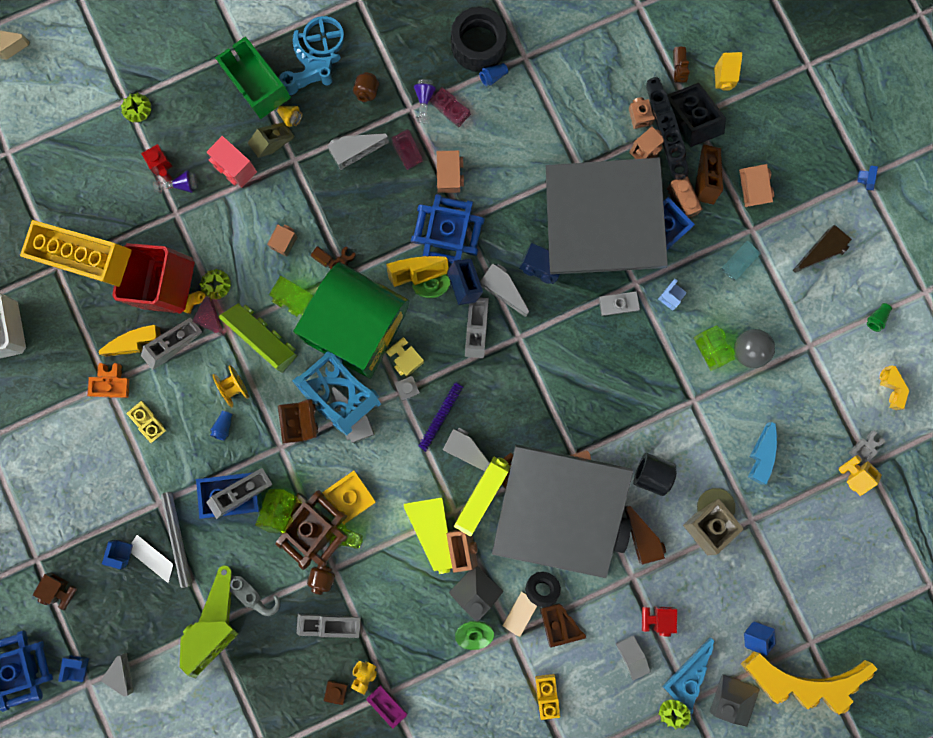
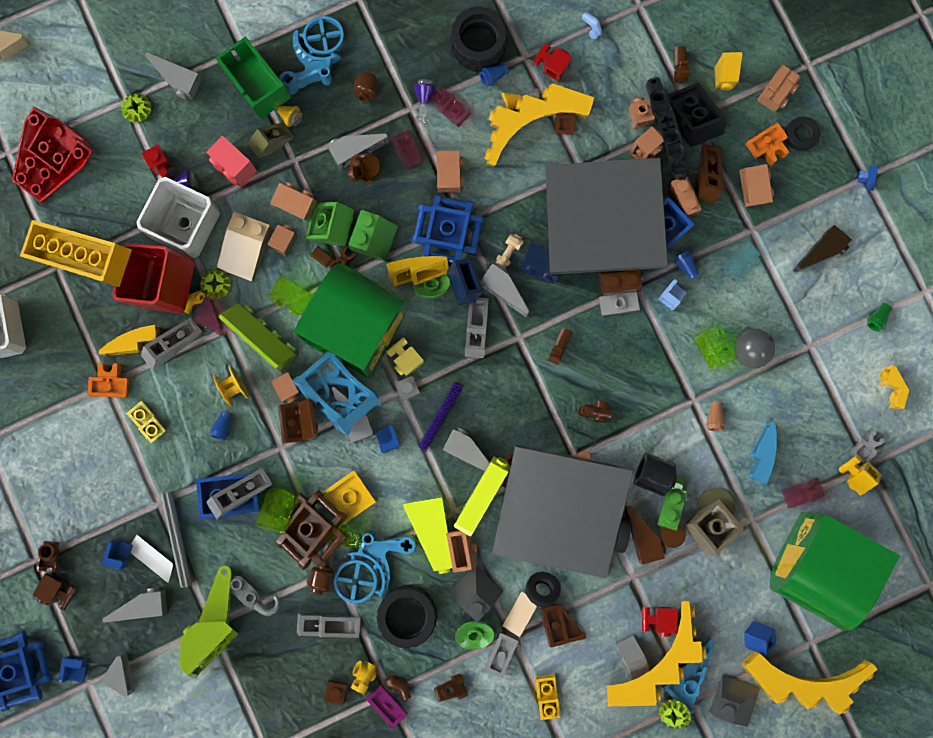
(48, 154): none -> red wedge
(48, 561): none -> reddish brown plate
(145, 605): none -> light grey slope
(168, 207): none -> white plate
(180, 79): none -> light grey slope
(243, 246): none -> tan slope
(286, 388): none -> nougat brick
(293, 201): none -> nougat brick
(330, 223): none -> bright green slope
(364, 167): none -> reddish brown hair
(373, 236): none -> bright green slope
(376, 552): none -> dark azure piece
(387, 439): none -> blue panel
(398, 639): none -> black tyre
(399, 684): none -> reddish brown arm
(455, 689): none -> reddish brown plate
(501, 654): none -> light grey plate
(509, 100): none -> piece
(514, 242): none -> tan bar
(555, 64): none -> red brick
(556, 101): none -> yellow arch
(560, 346): none -> reddish brown bar
(564, 124): none -> reddish brown plate
(595, 25): none -> light blue arm
(598, 411): none -> reddish brown plate
(619, 282): none -> reddish brown slope
(667, 672): none -> yellow arch
(673, 505): none -> bright green hinge
(673, 538): none -> reddish brown piece
(687, 264): none -> blue cone
(716, 417): none -> nougat cone
(768, 144): none -> orange plate
(778, 88): none -> nougat brick
(803, 492): none -> clear pink slope
(810, 125): none -> black tyre
(831, 570): none -> green brick

